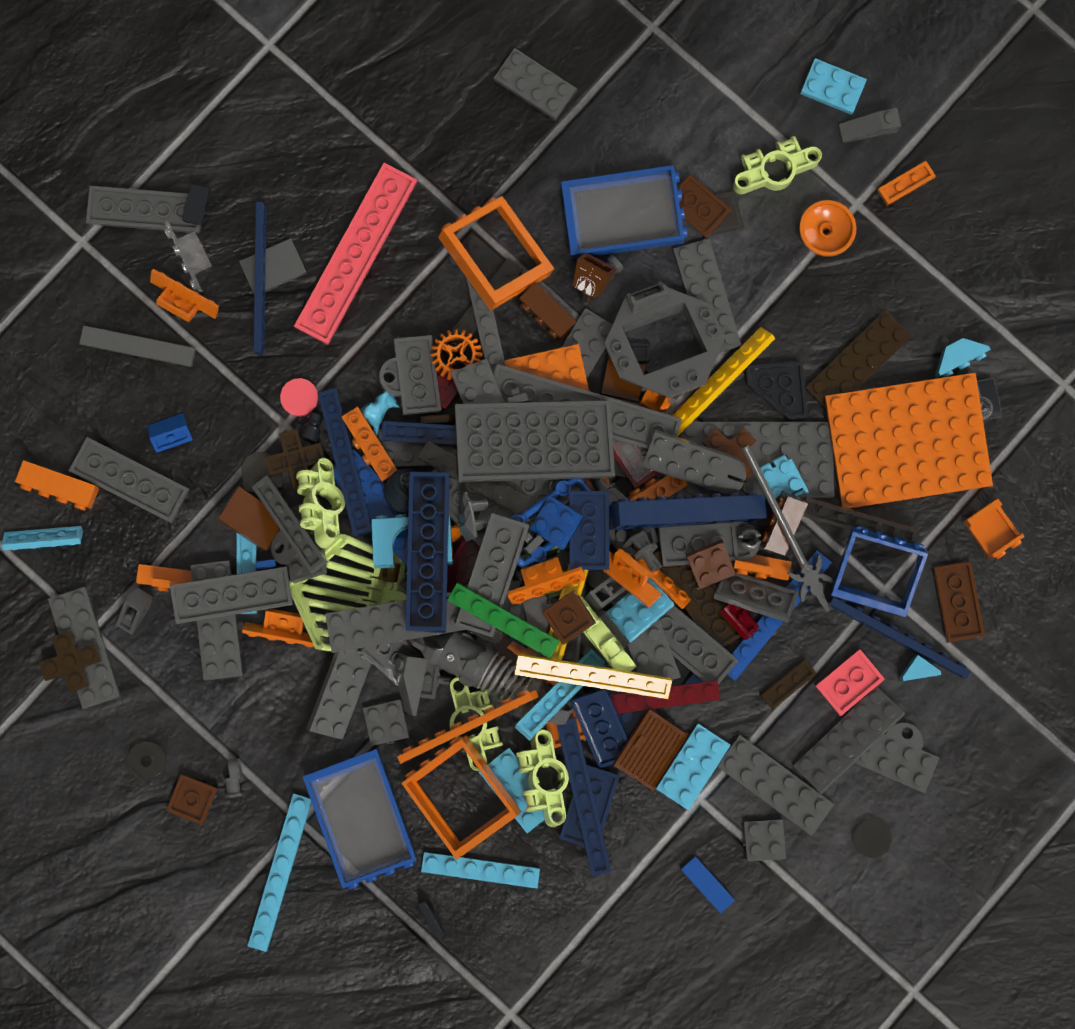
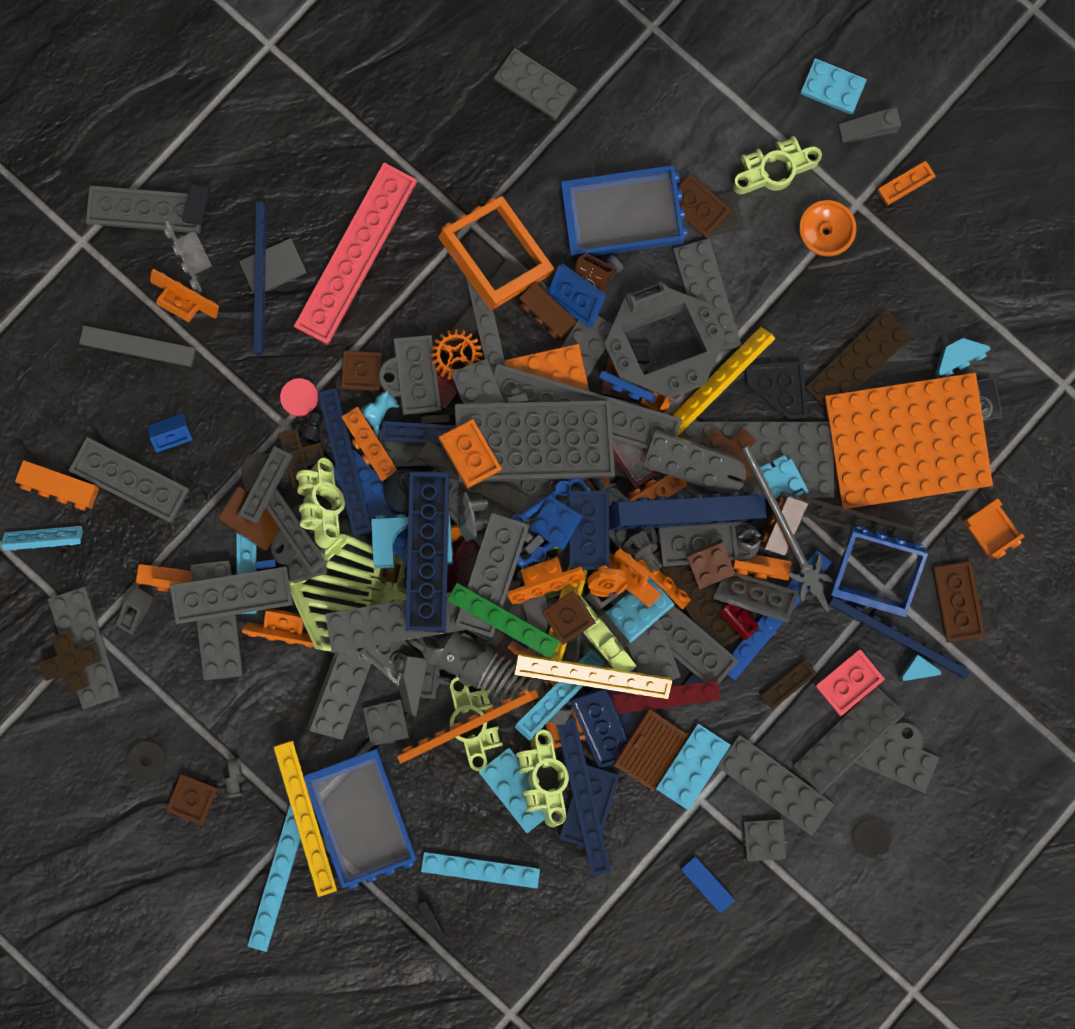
(265, 485): none -> dark grey plate
(304, 818): none -> yellow plate
(361, 371): none -> reddish brown plate
(433, 815): orange window -> none
(470, 453): none -> orange tile
(576, 295): none -> blue plate
(607, 581): none -> orange plate
(634, 391): none -> blue plate

